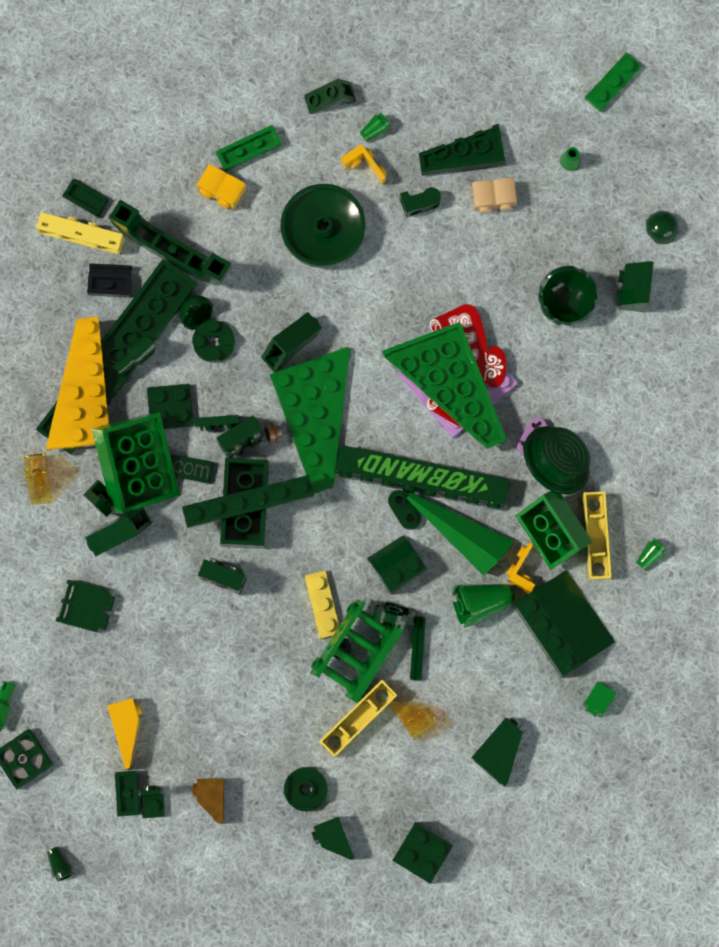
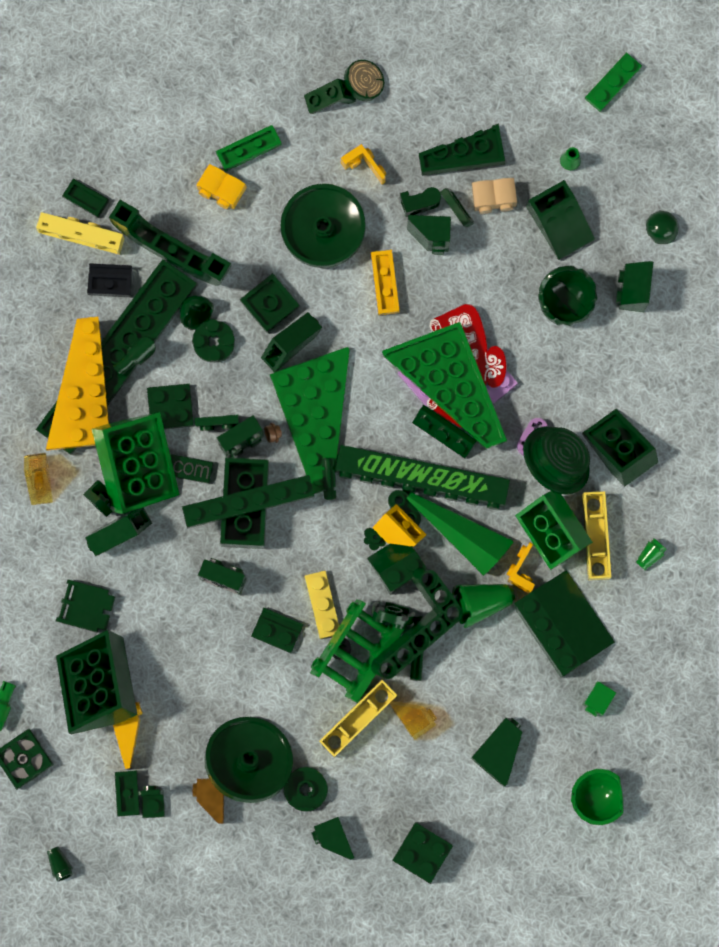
(96, 683): none -> dark green slope
(248, 759): none -> dark green dish
(269, 303): none -> dark green plate
(277, 630): none -> dark green plate
(329, 478): none -> dark green axle
(364, 80): none -> tile
(373, 543): none -> dark green plant
(375, 127): green cone -> none
(385, 282): none -> yellow plate
(399, 528): none -> yellow slope
(421, 628): none -> dark green beam
(431, 232): none -> dark green slope
(444, 431): none -> dark green plate
(457, 207): none -> dark green tile
(560, 219): none -> dark green slope
(598, 797): none -> green cylinder
(621, 447): none -> dark green slope

